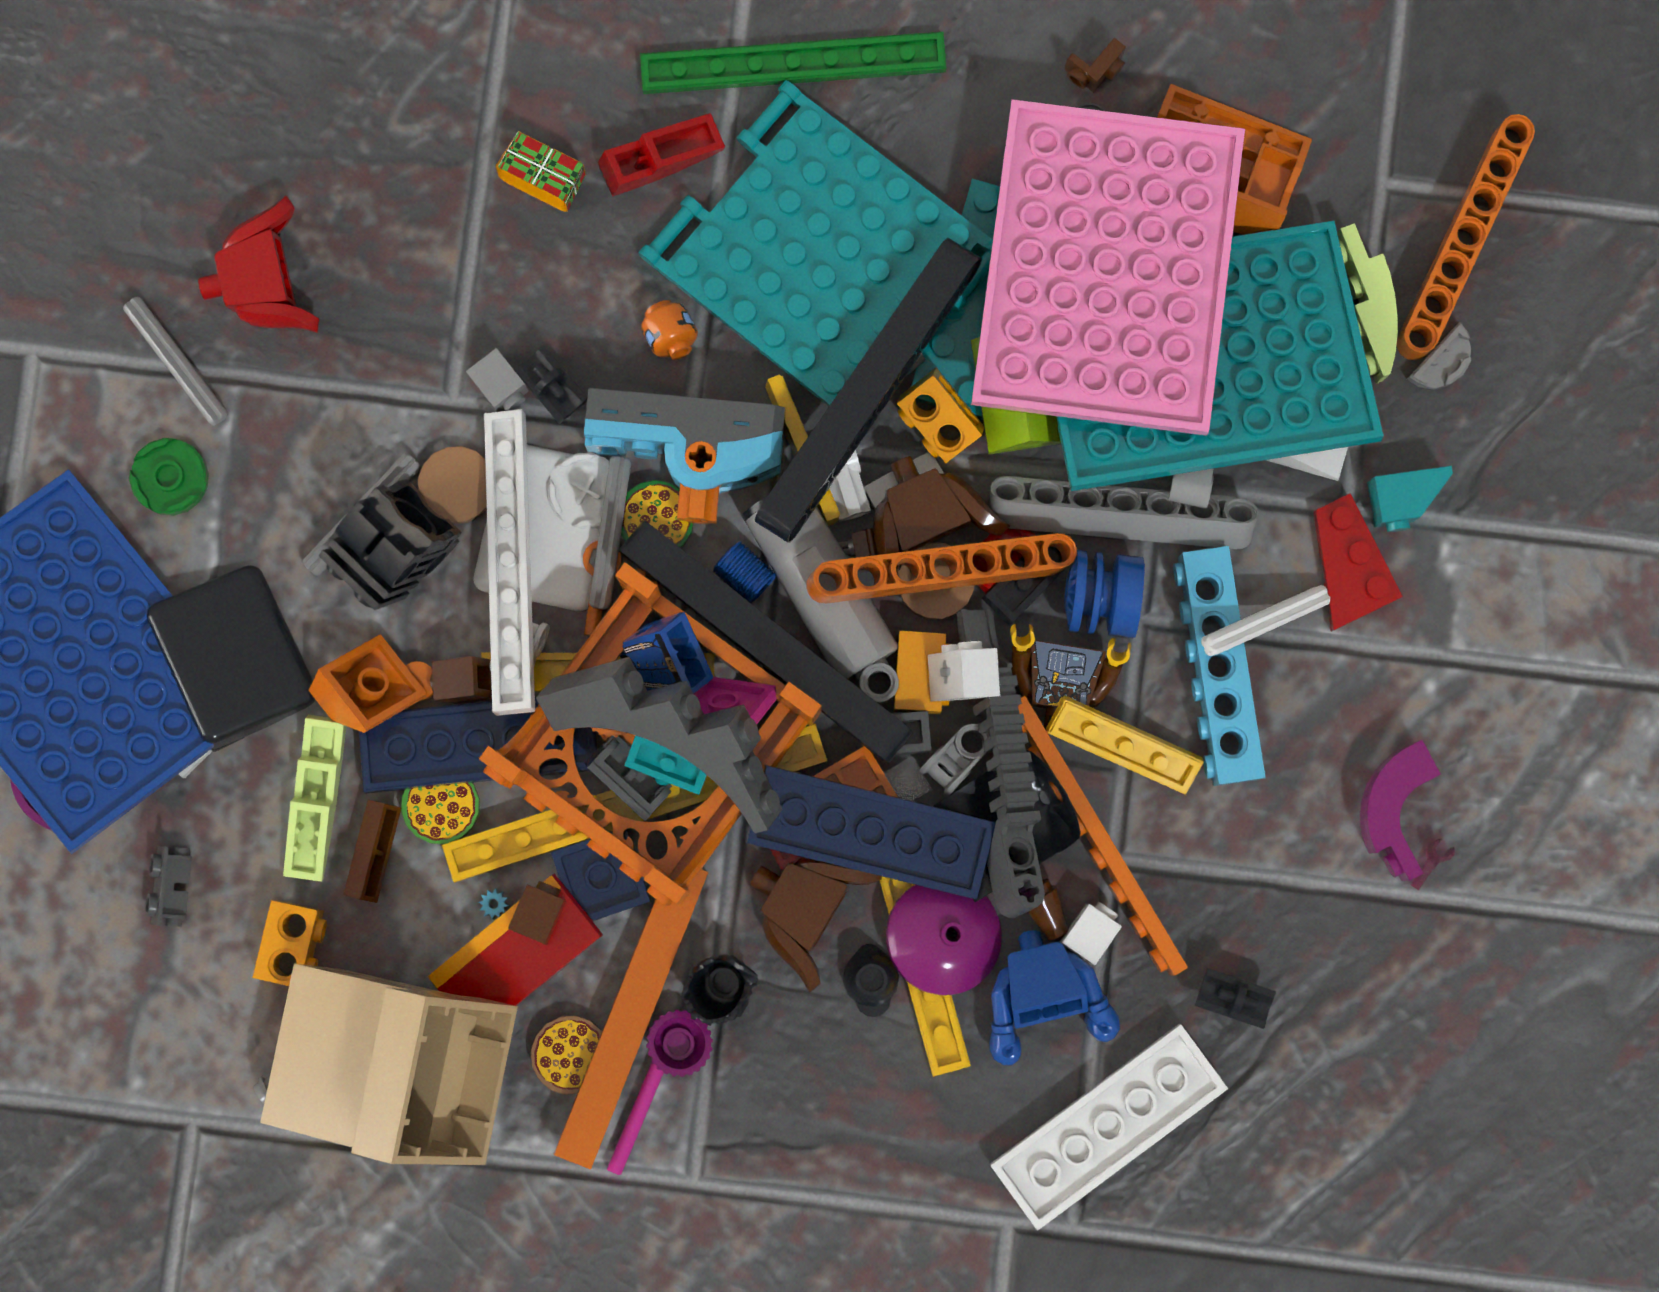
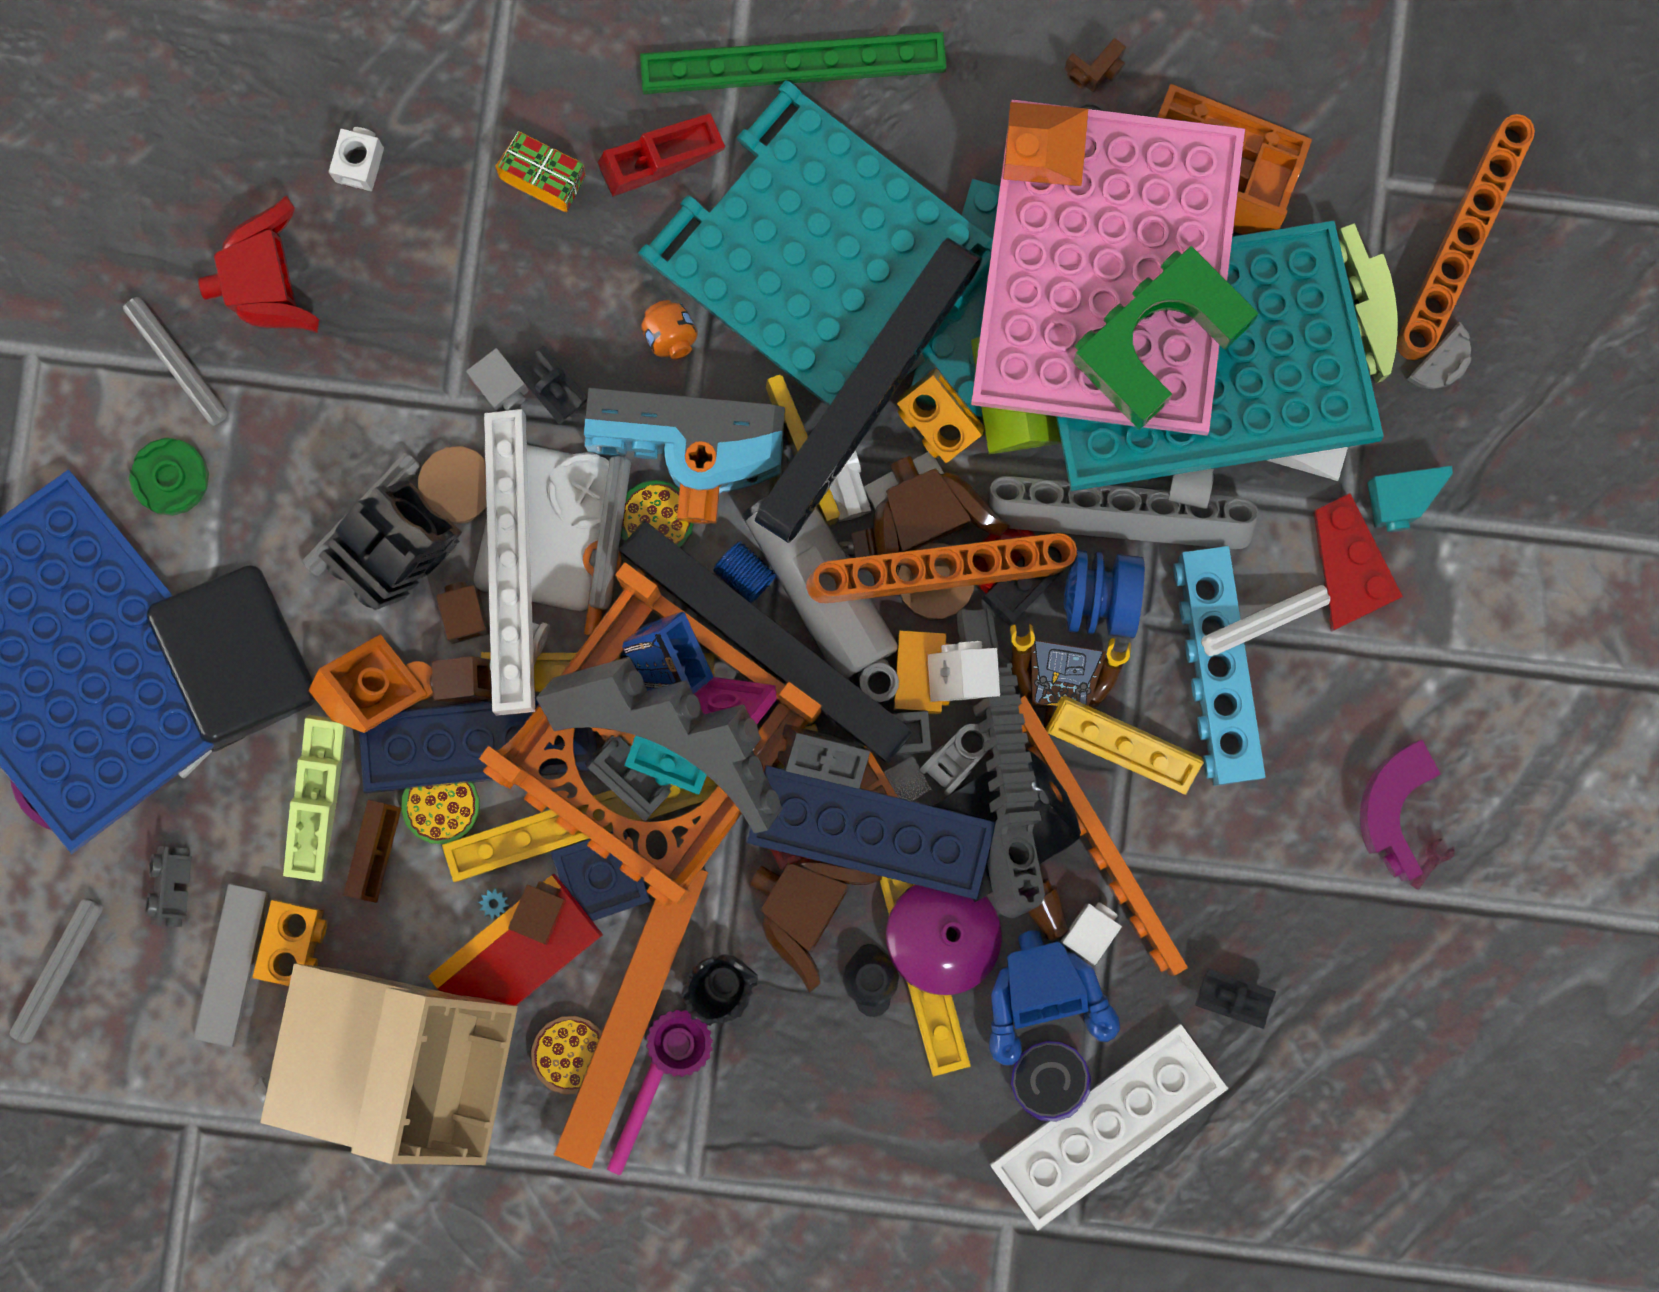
(56, 971): none -> light grey axle
(231, 965): none -> light grey tile
(361, 174): none -> white brick
(462, 612): none -> reddish brown brick
(823, 756): none -> dark grey hinge
(1045, 144): none -> orange slope
(1051, 1081): none -> black tile
(1184, 286): none -> green arch

